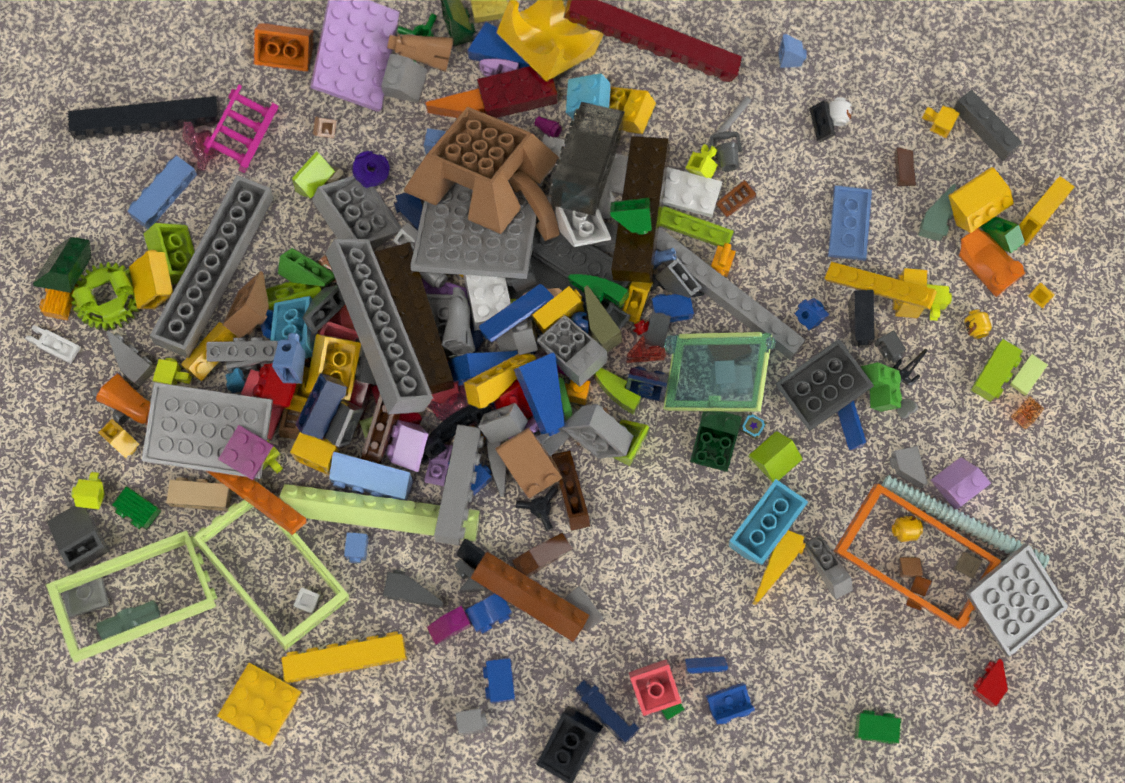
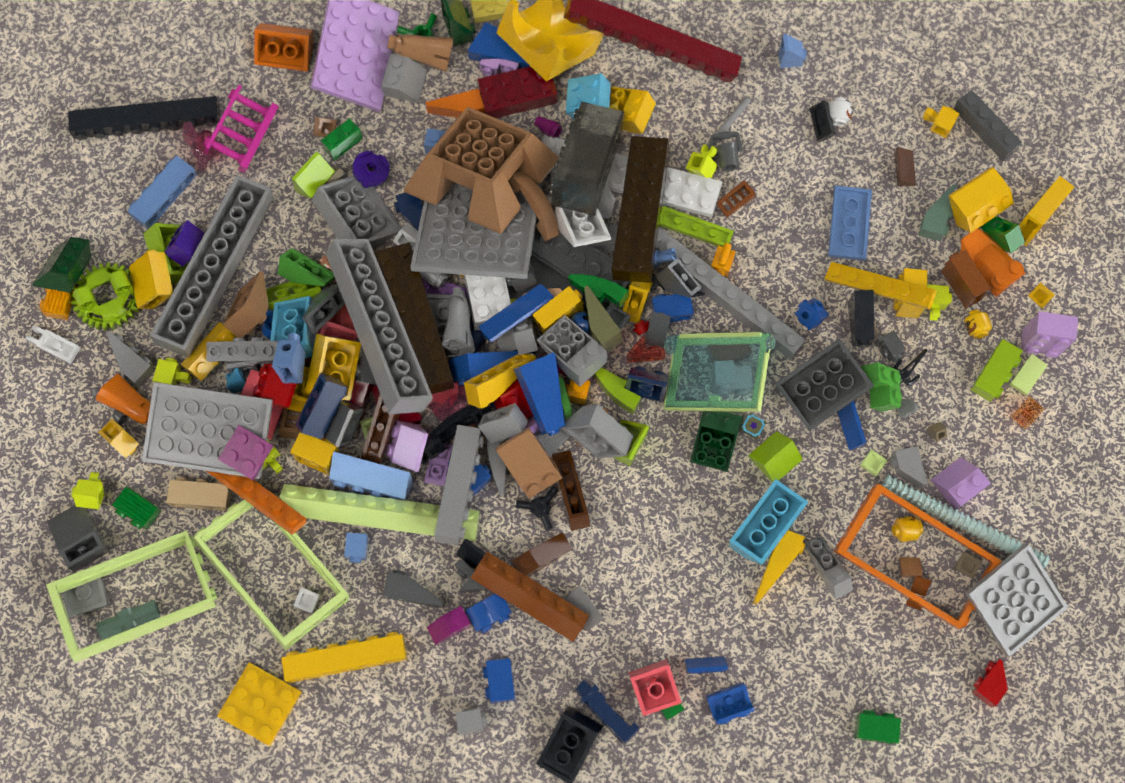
(184, 243): none -> dark purple brick
(341, 139): none -> green brick
(633, 214): green slope -> none
(873, 463): none -> yellowish green tile
(937, 431): none -> dark tan piece
(965, 279): none -> dark orange brick
(1049, 334): none -> lavender brick

